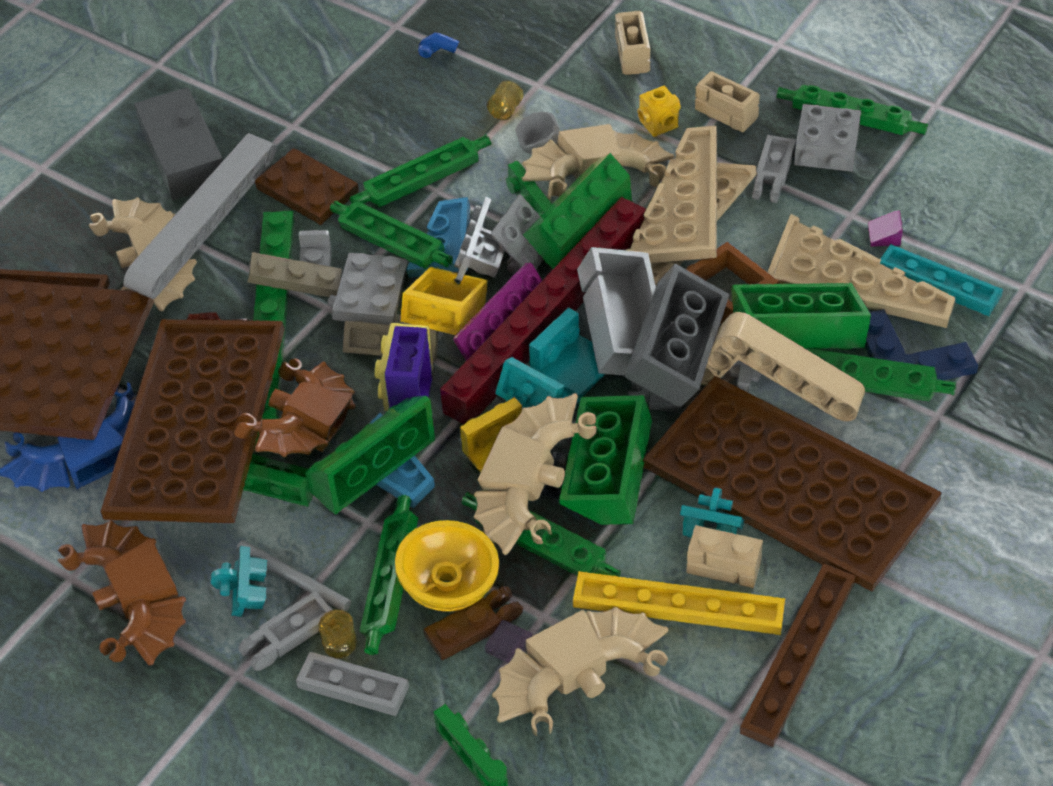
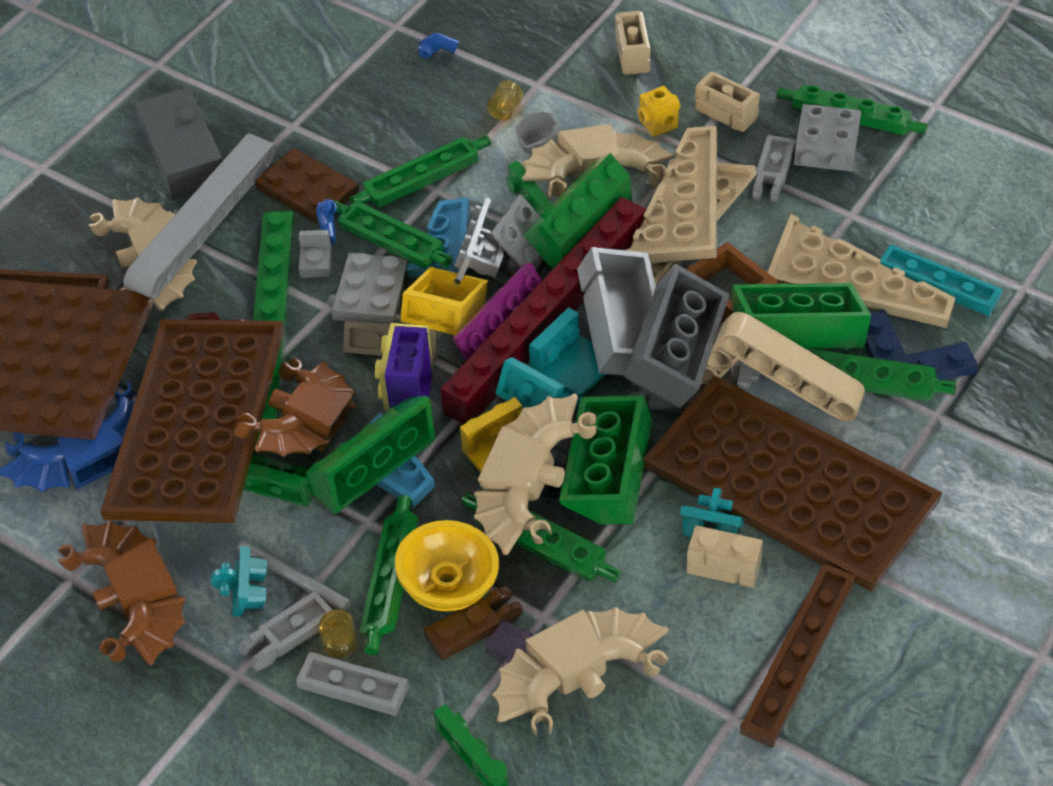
(294, 275): dark tan plate -> none
(325, 217): none -> blue arm
(680, 602): yellow plate -> none
(886, 230): slope -> none

